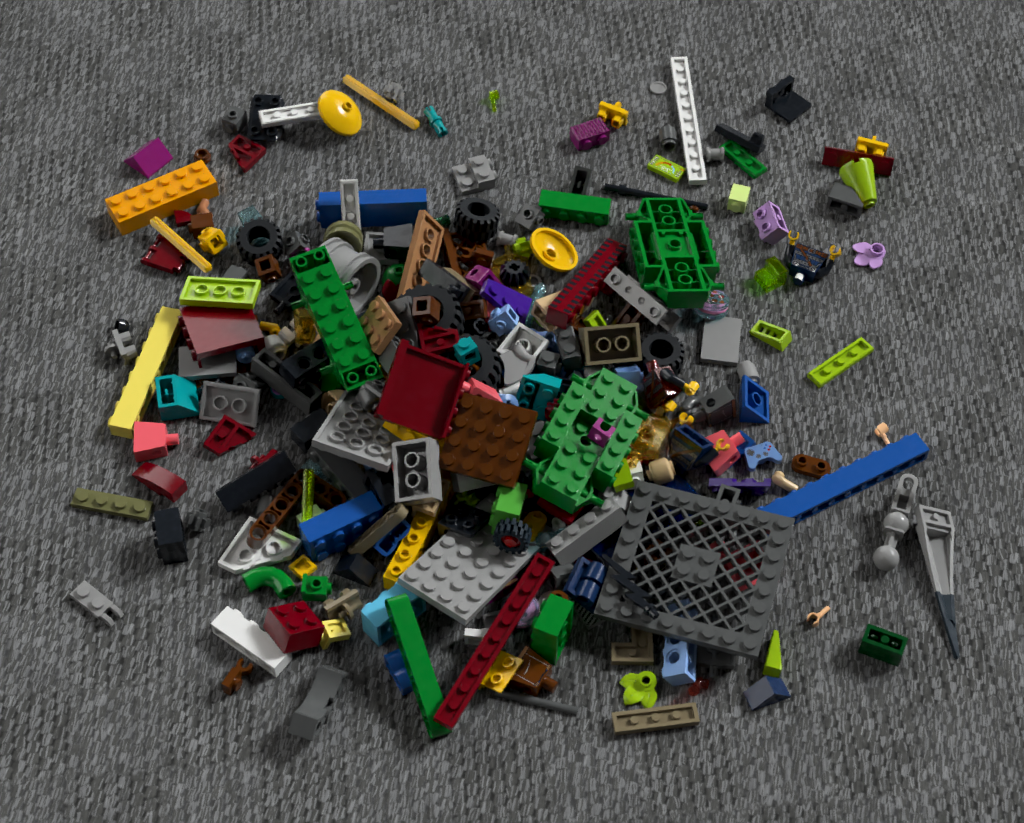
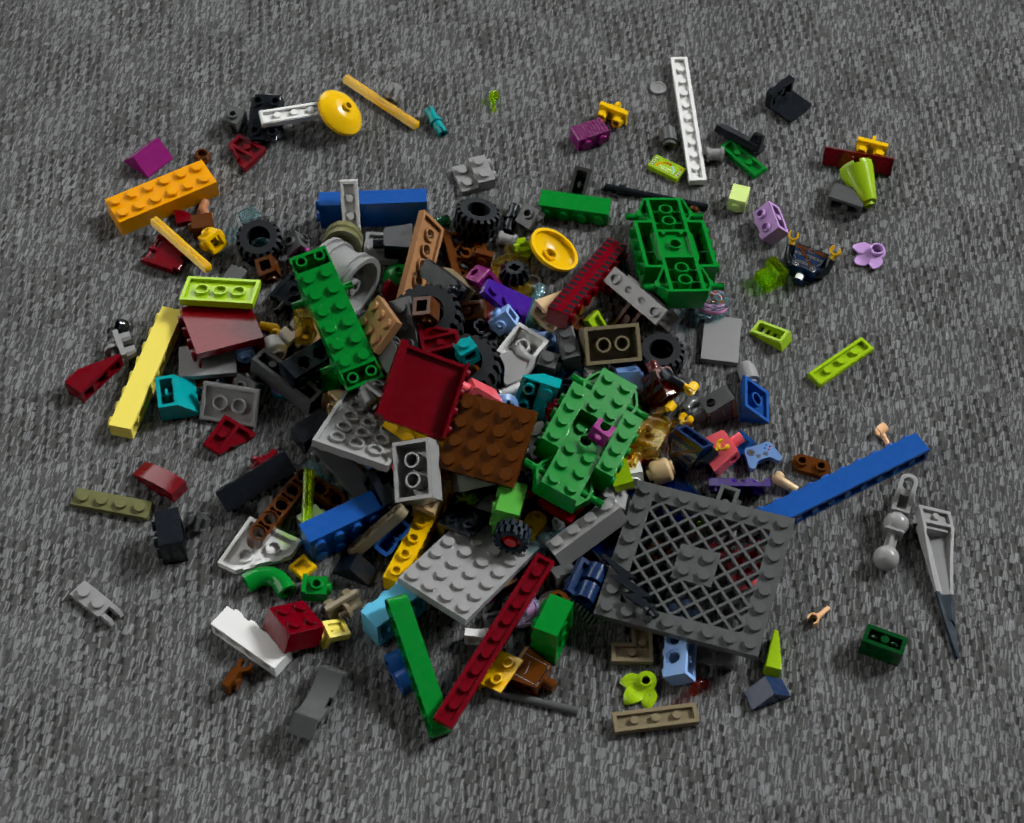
(91, 378): none -> dark red slope
(152, 440): coral torso -> none
(510, 218): none -> black pin

